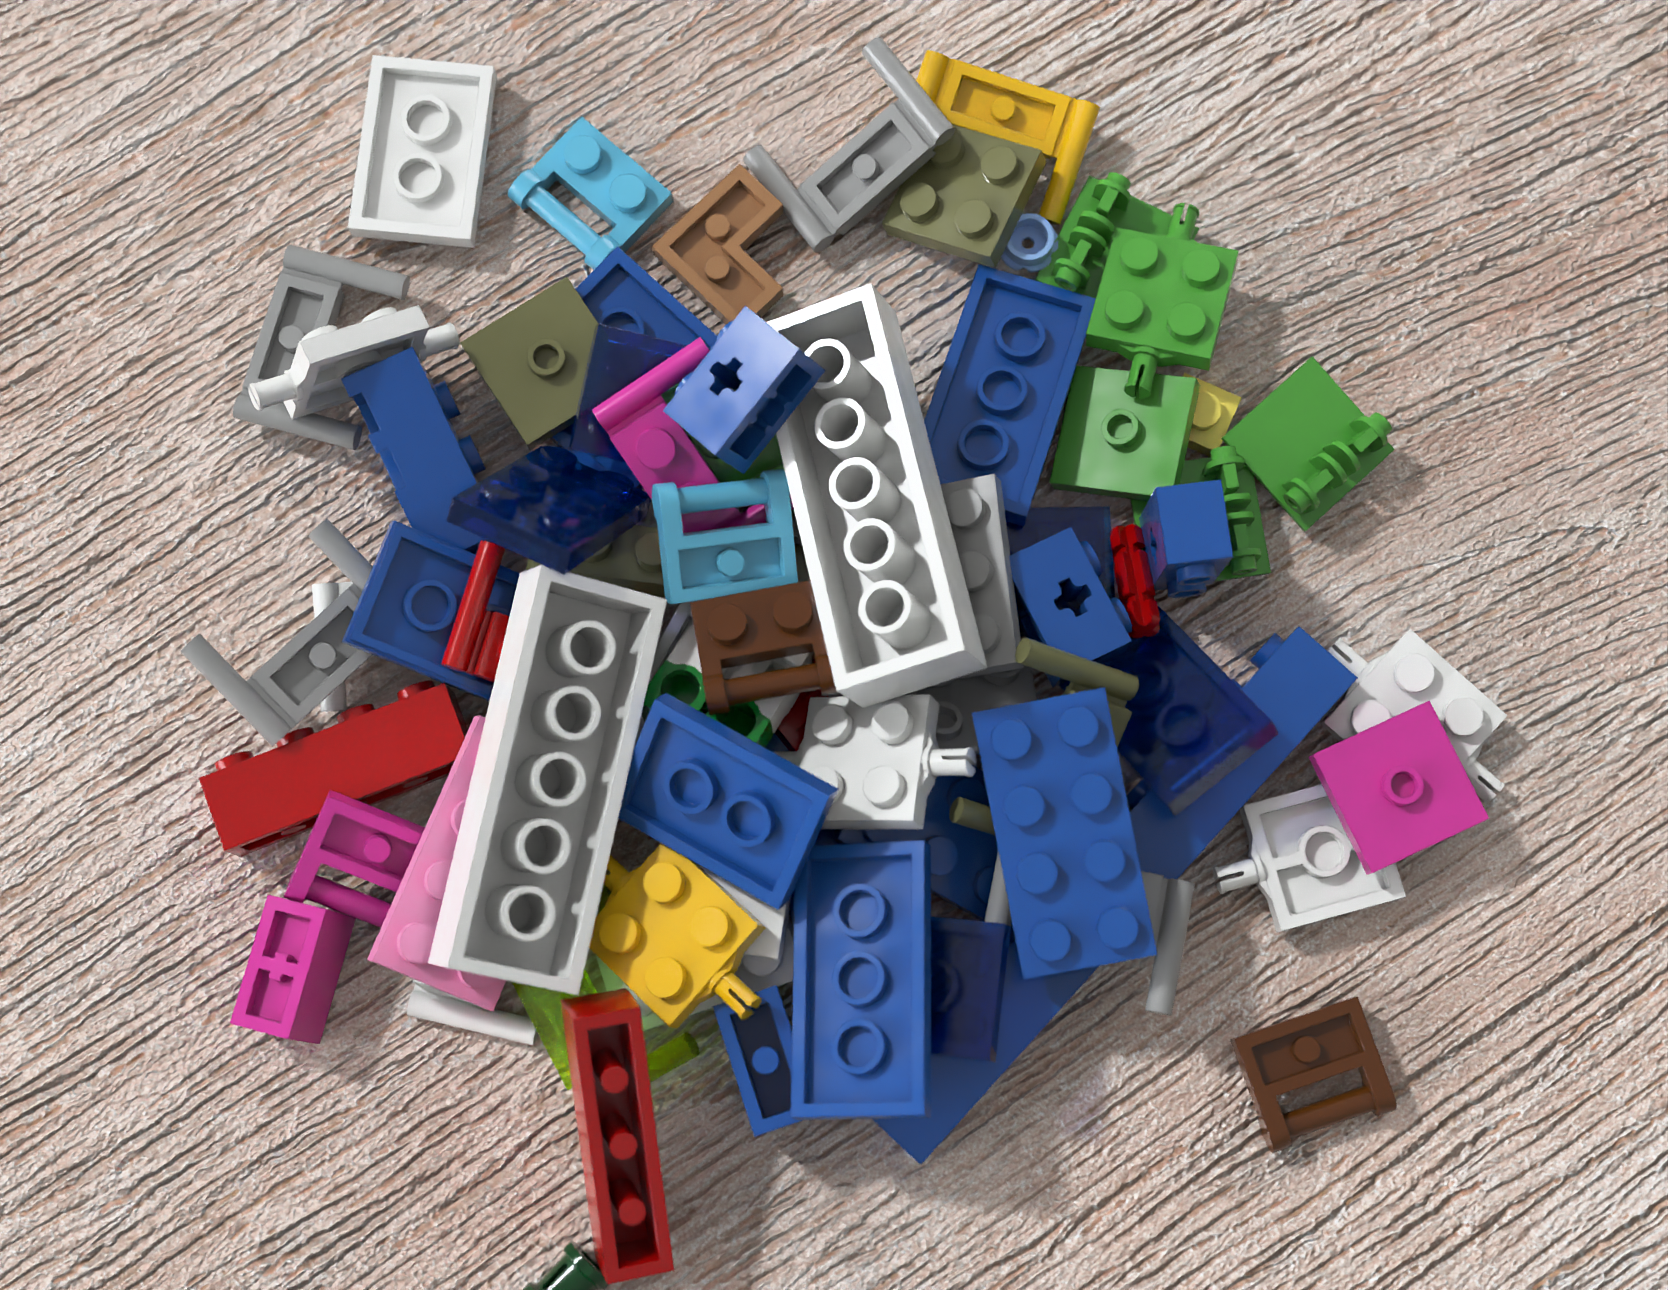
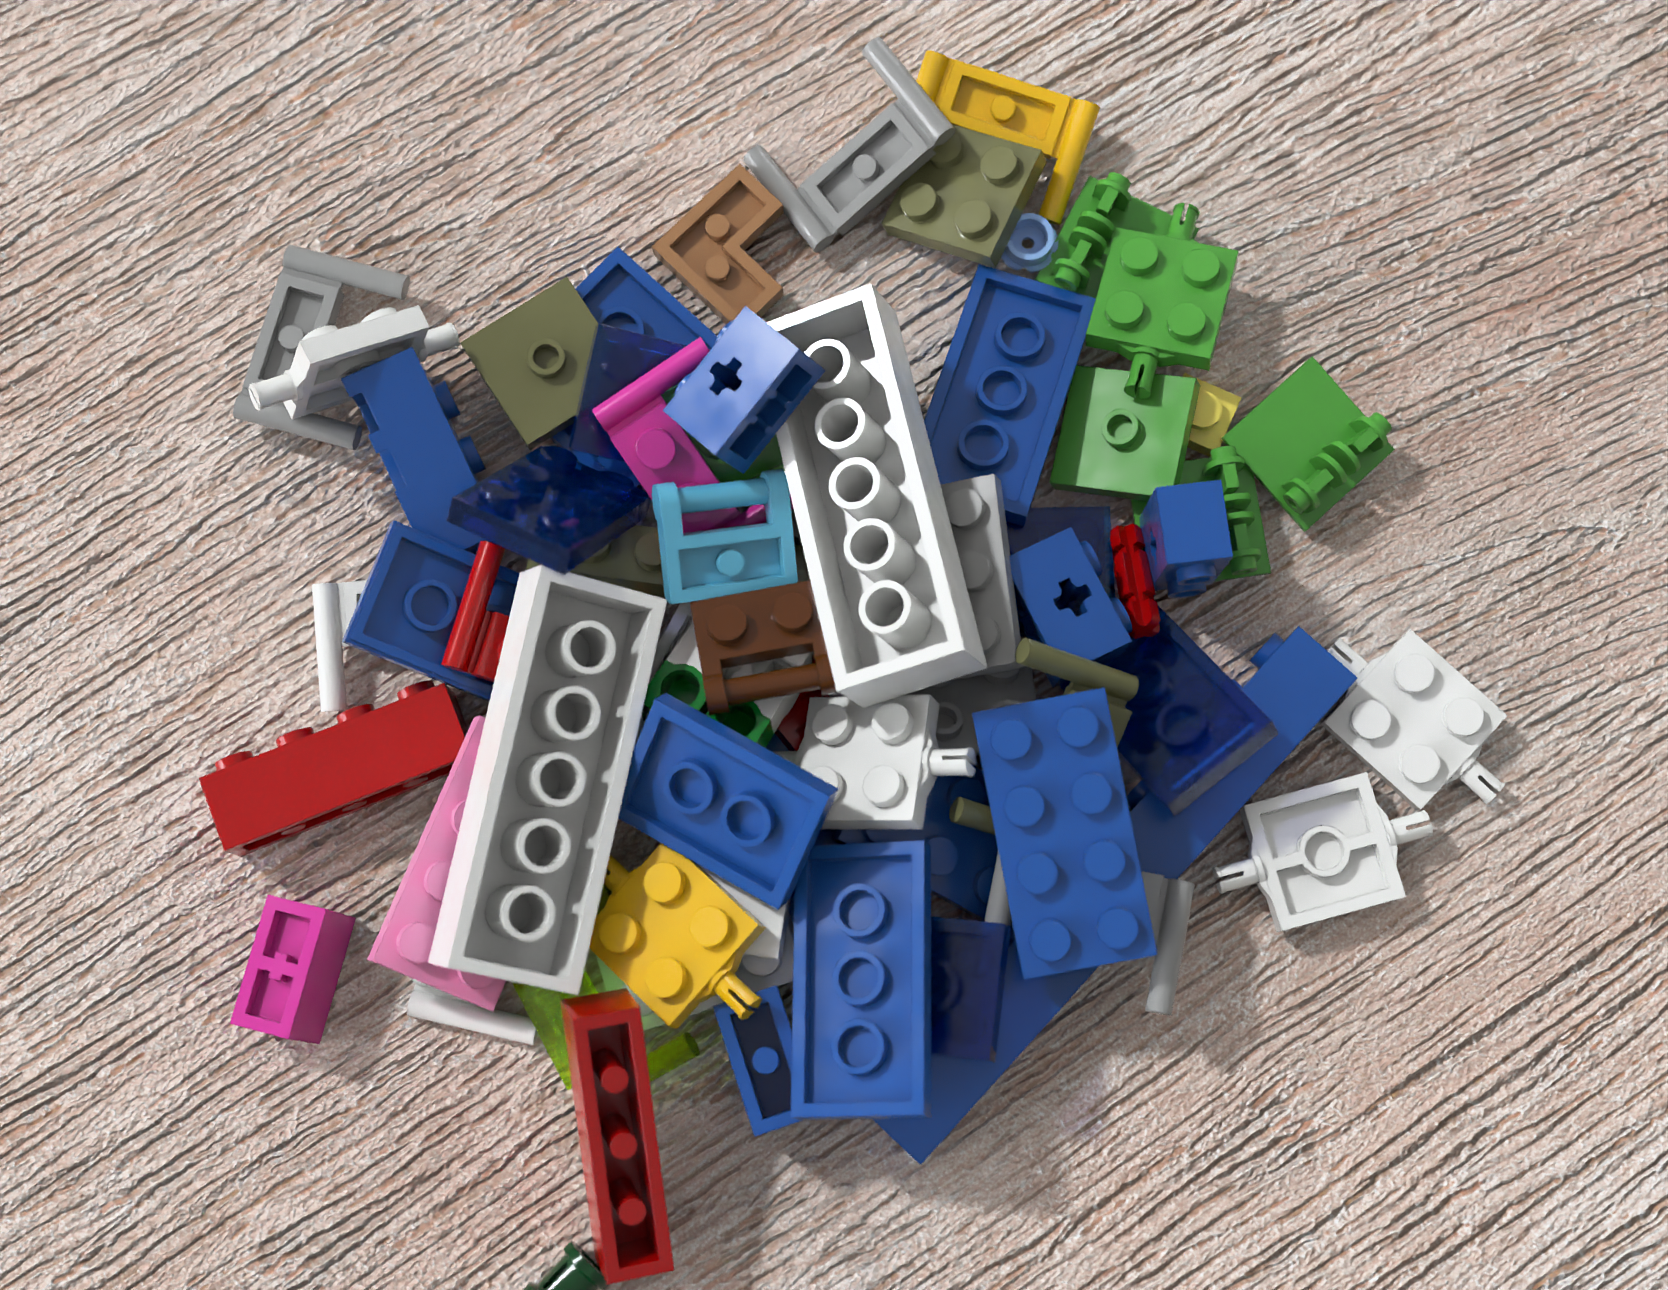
(307, 665): light grey plate -> none
(361, 844): dark pink plate -> none
(422, 151): white plate -> none
(603, 181): medium azure plate -> none
(1306, 1052): reddish brown plate -> none
(1398, 787): dark pink plate -> none

